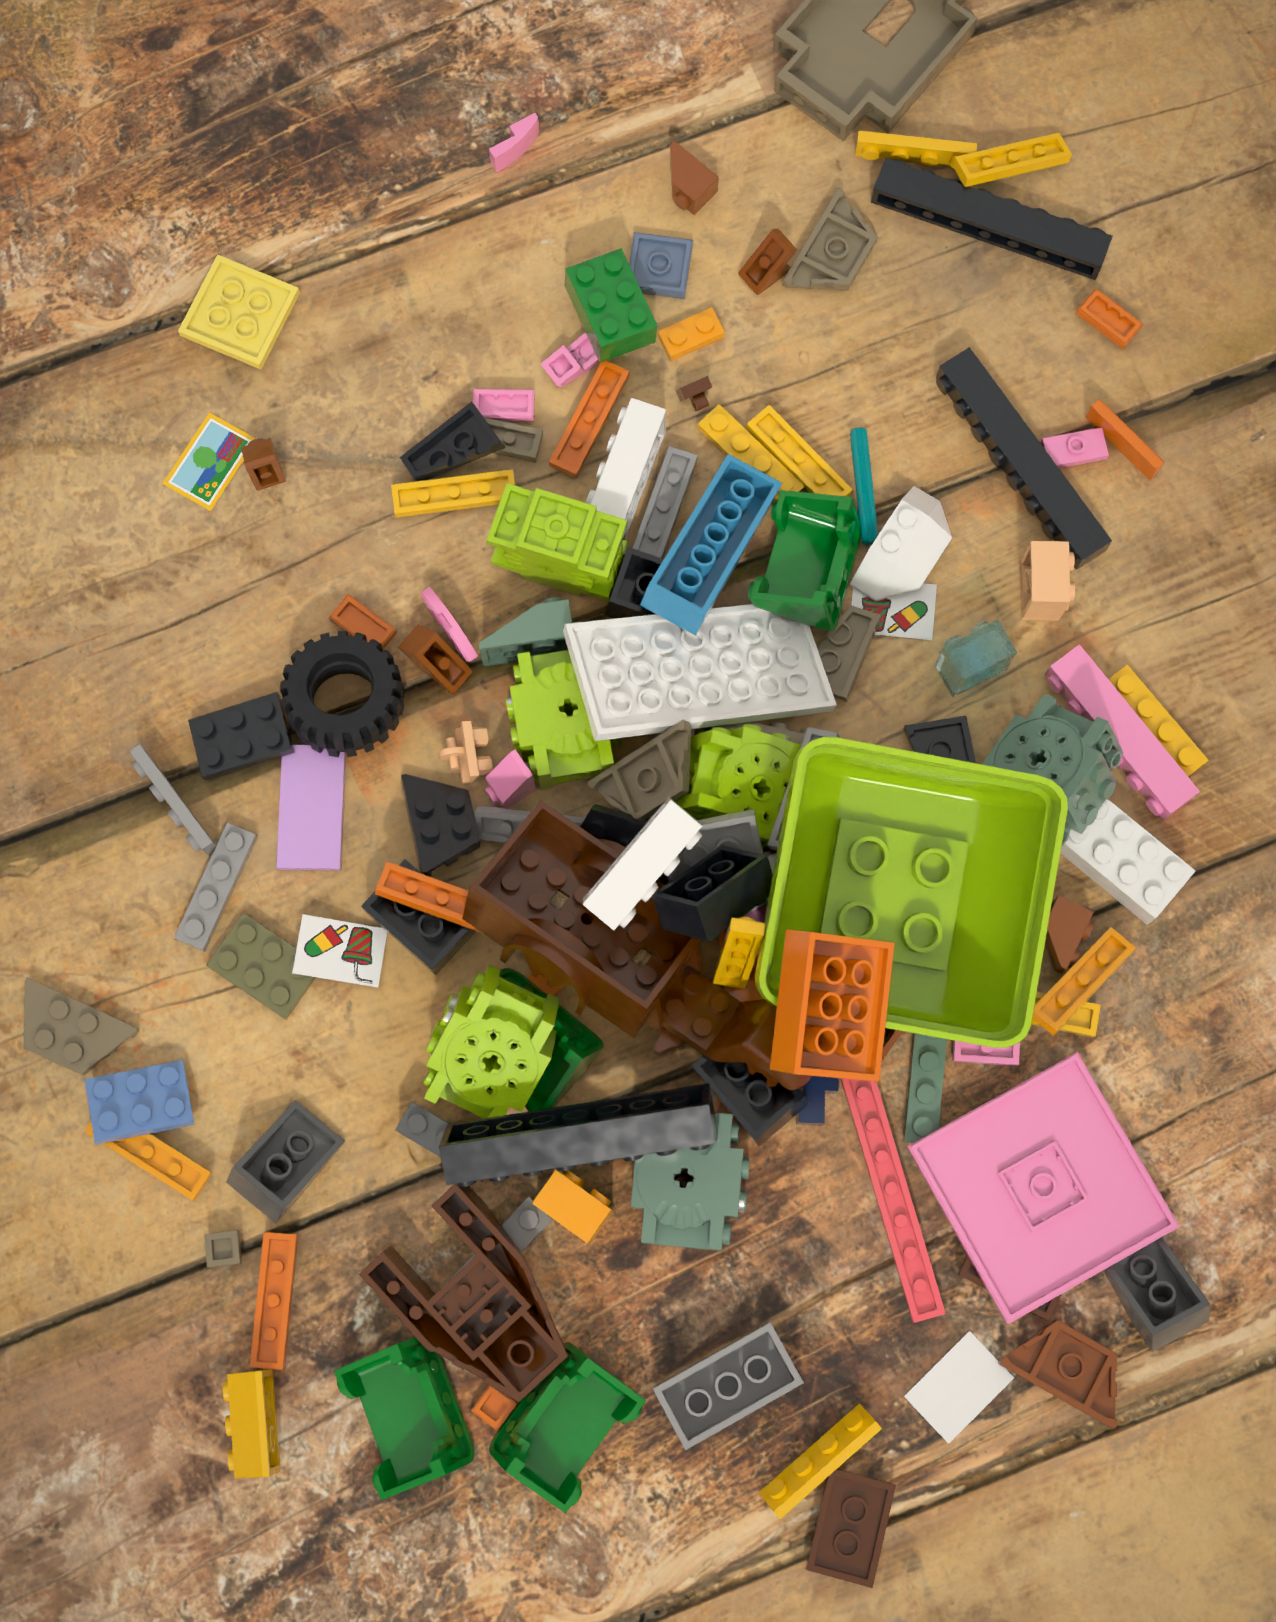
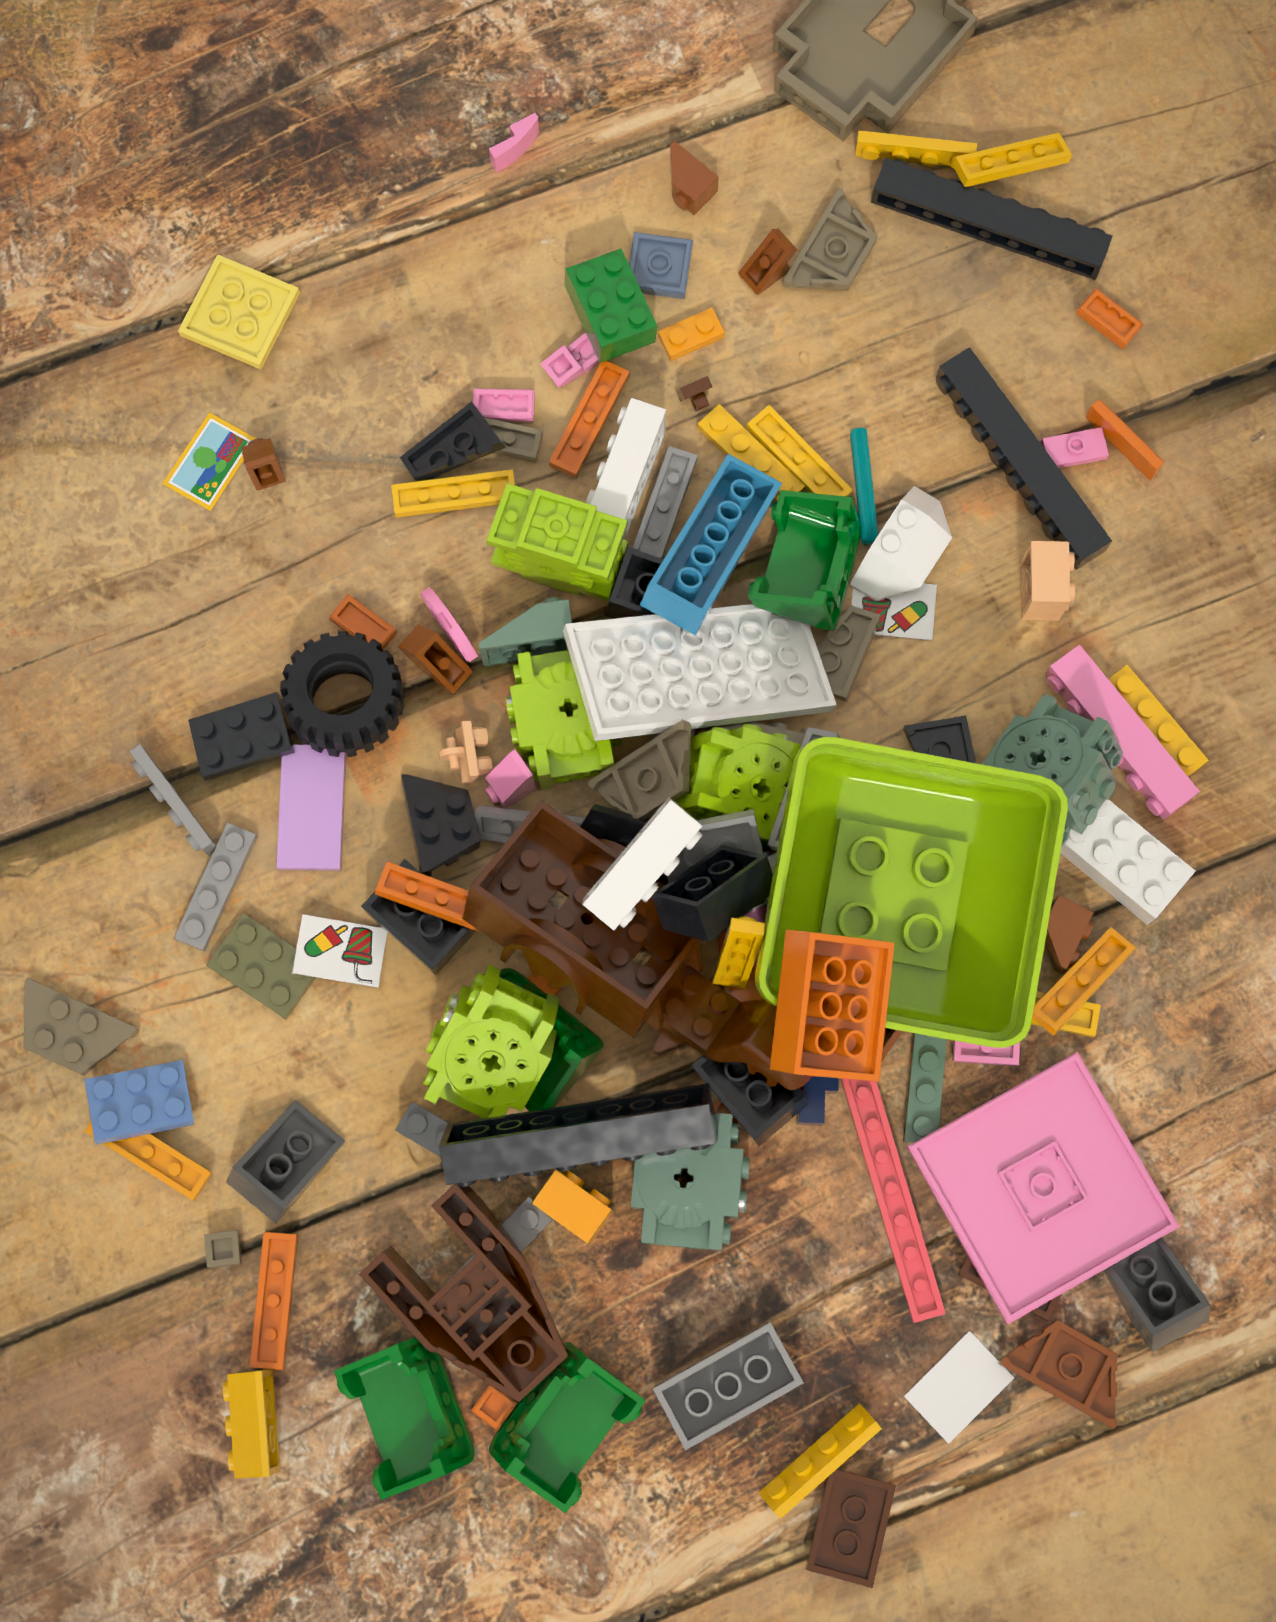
(975, 657): clear light blue brick -> none

